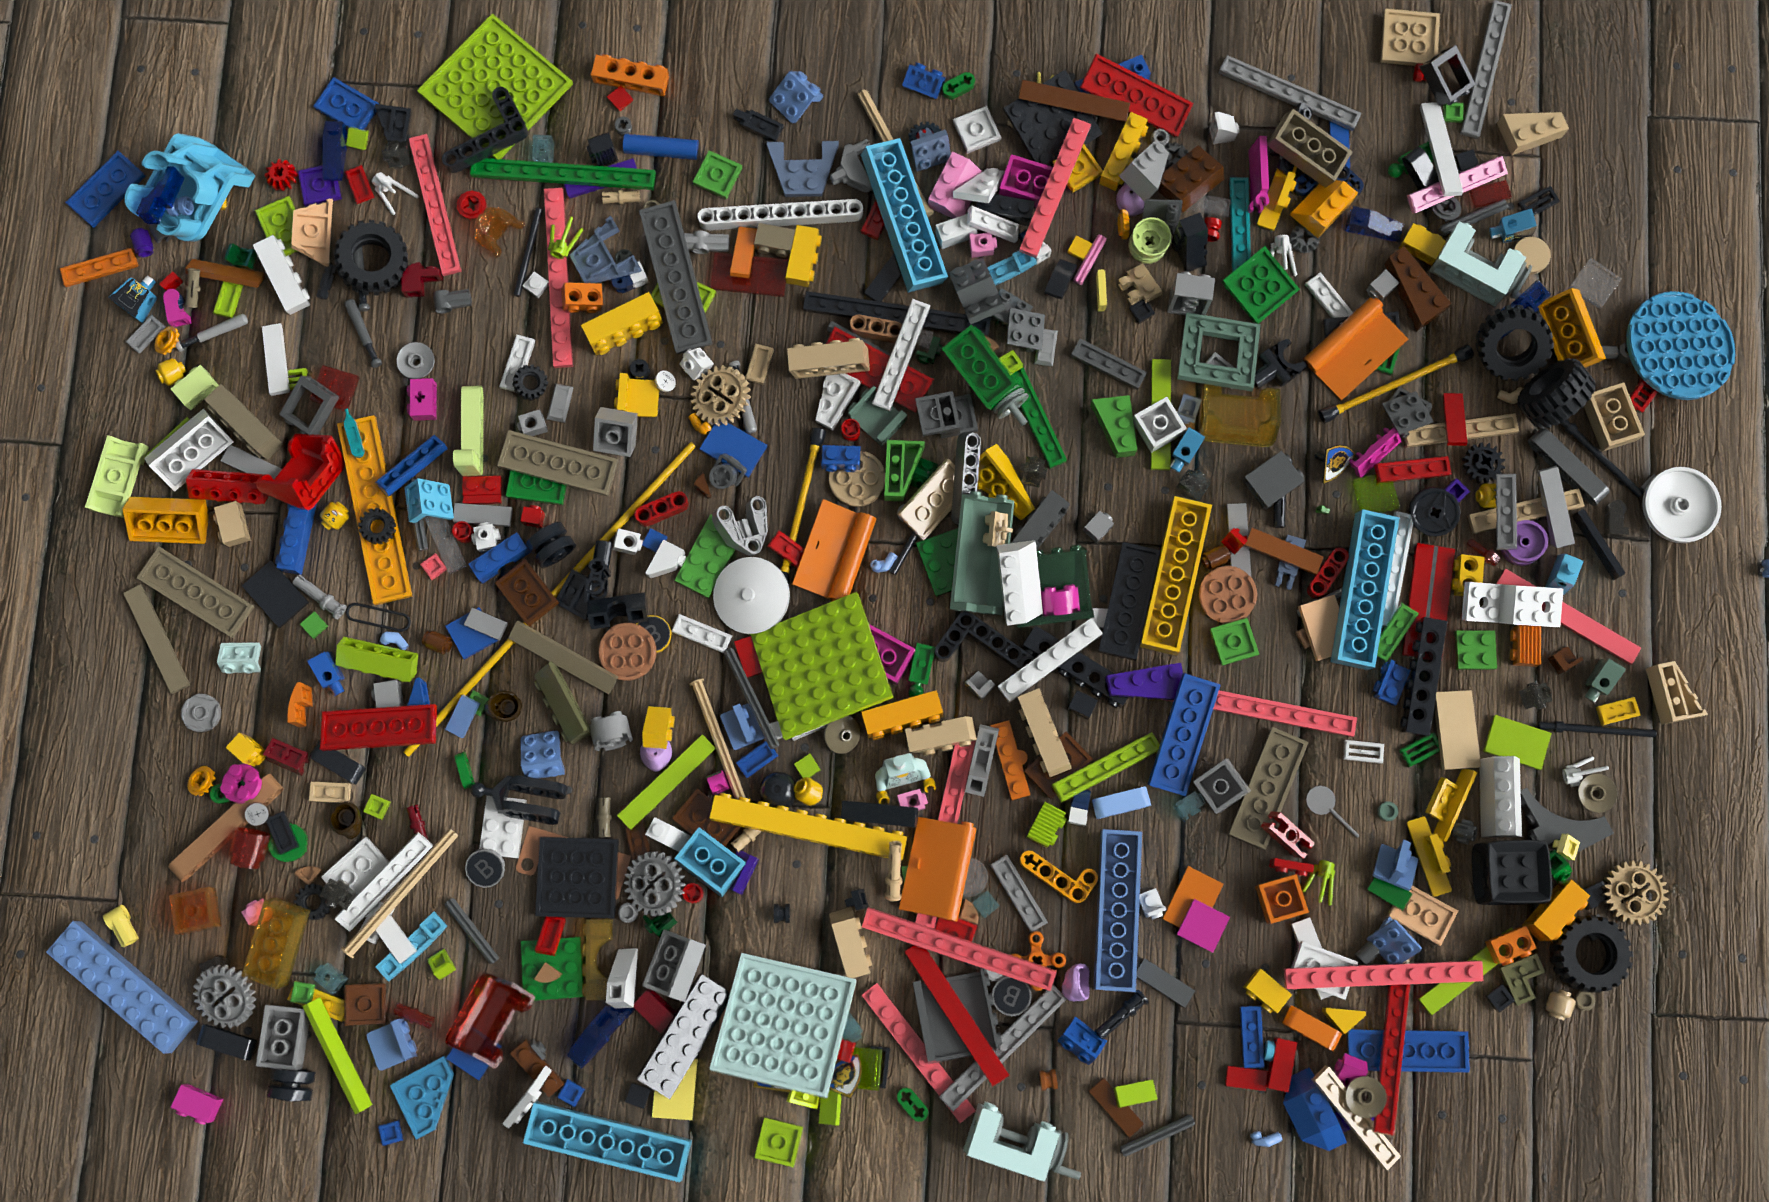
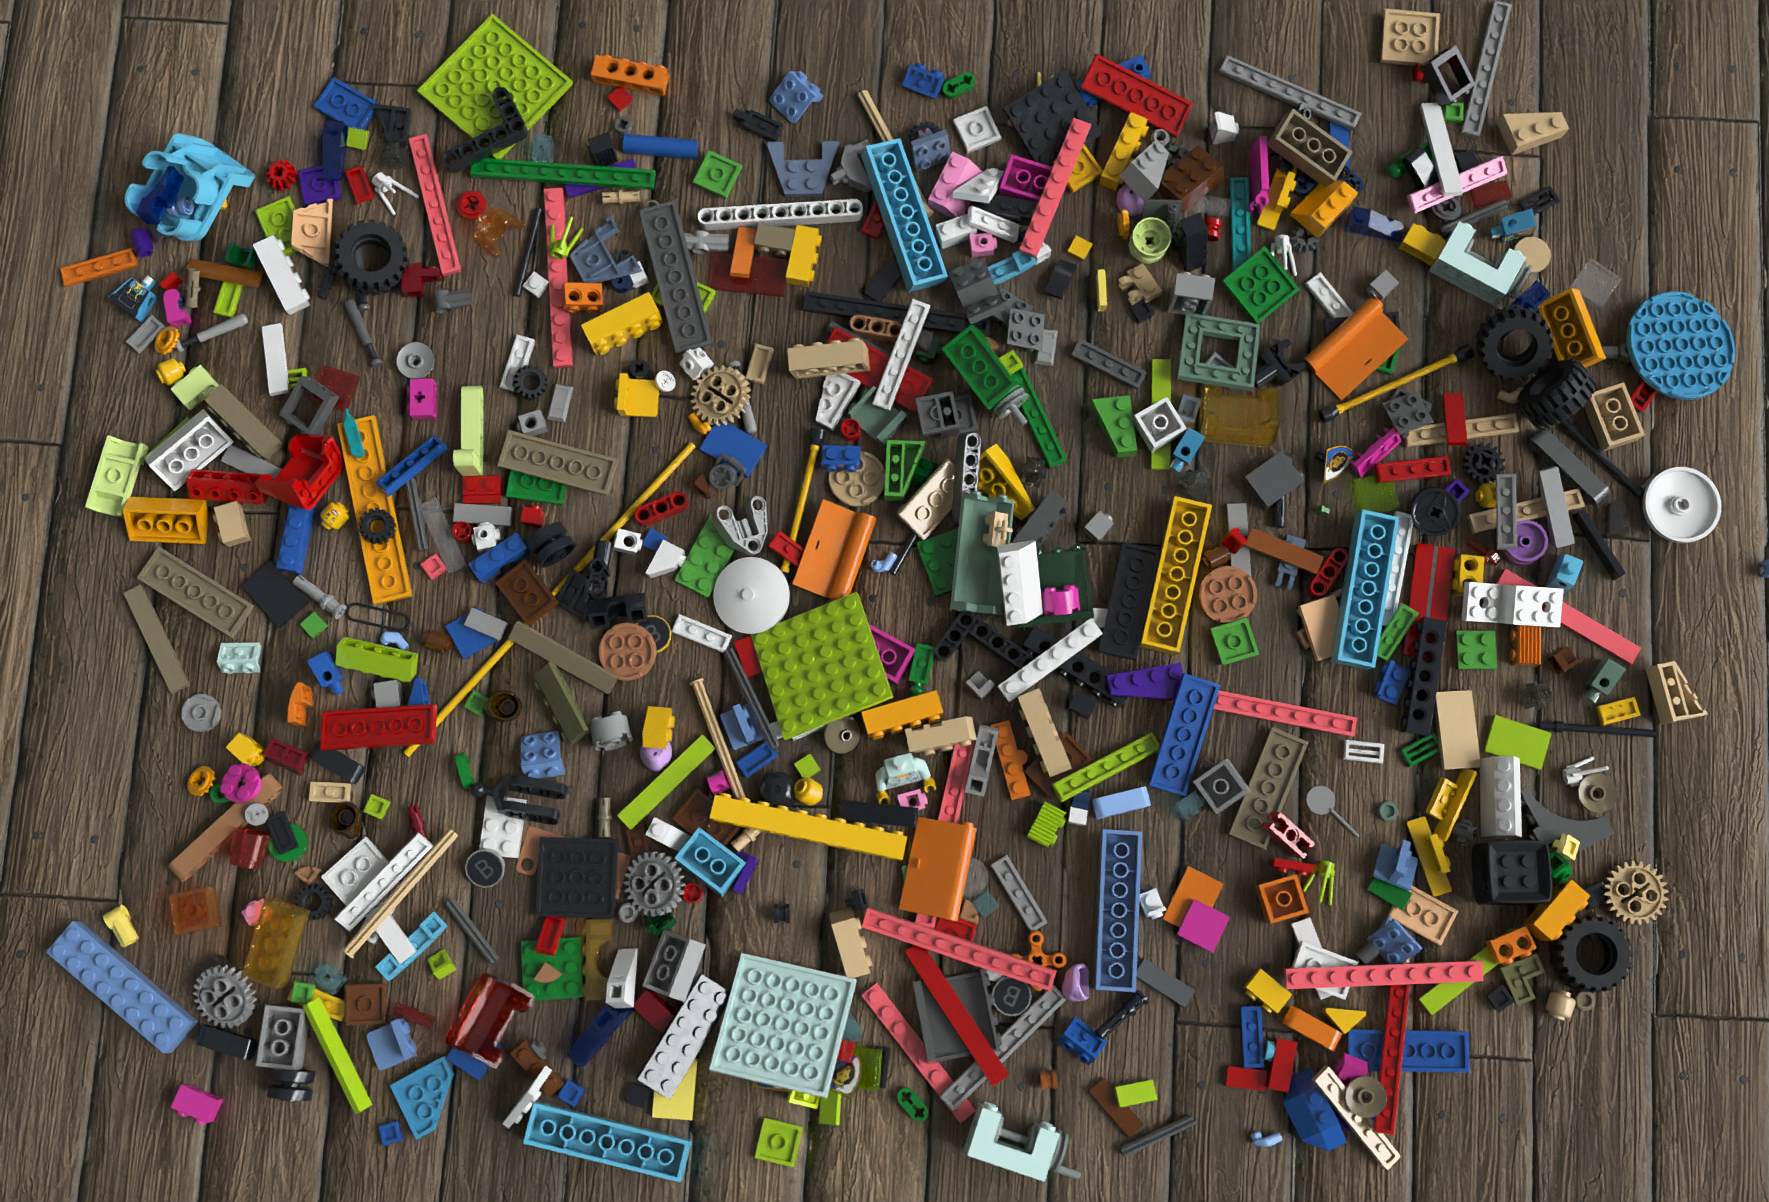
(105, 189): blue tile -> none
(337, 894): clear smoke brick -> none
(428, 499): medium azure bracket -> none
(462, 716): medium blue tile -> none
(615, 431): light grey brick -> none
(894, 879): tan pin -> none
(1055, 873): light orange beam -> none
(1073, 100): reddish brown tile -> none
(1089, 259): bright pink axle -> none
(1416, 289): reddish brown wedge -> none

